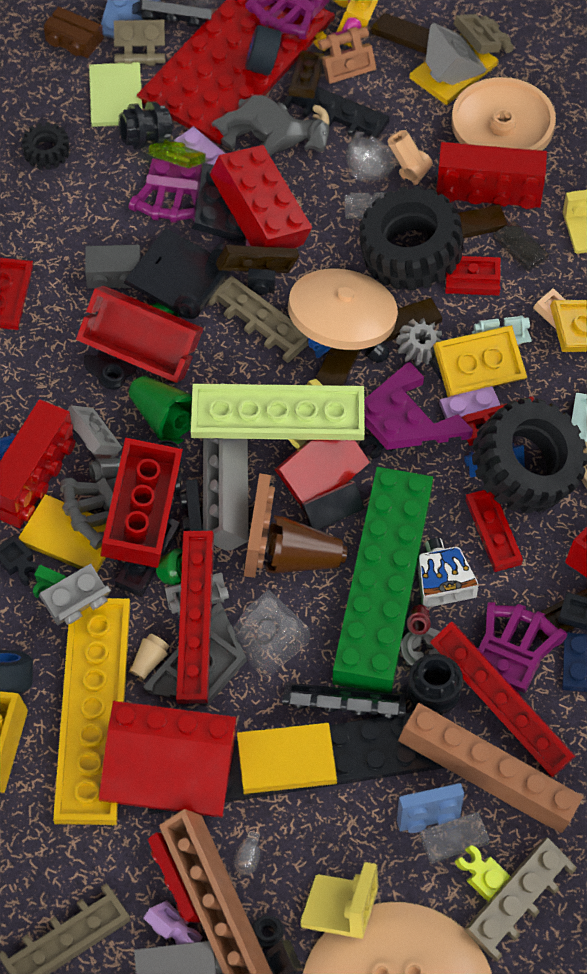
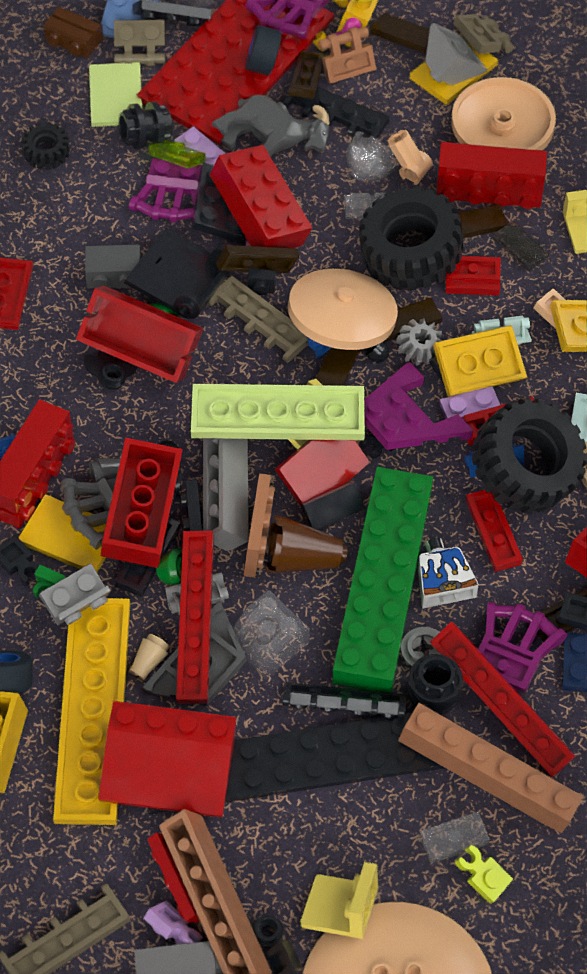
(94, 432): light grey bracket -> none
(163, 407): green cone -> none
(247, 855): clear cylinder -> none
(286, 758): yellow tile -> none
(419, 620): dark red pin -> none
(429, 807): medium blue plate -> none
(517, 896): dark tan hinge -> none

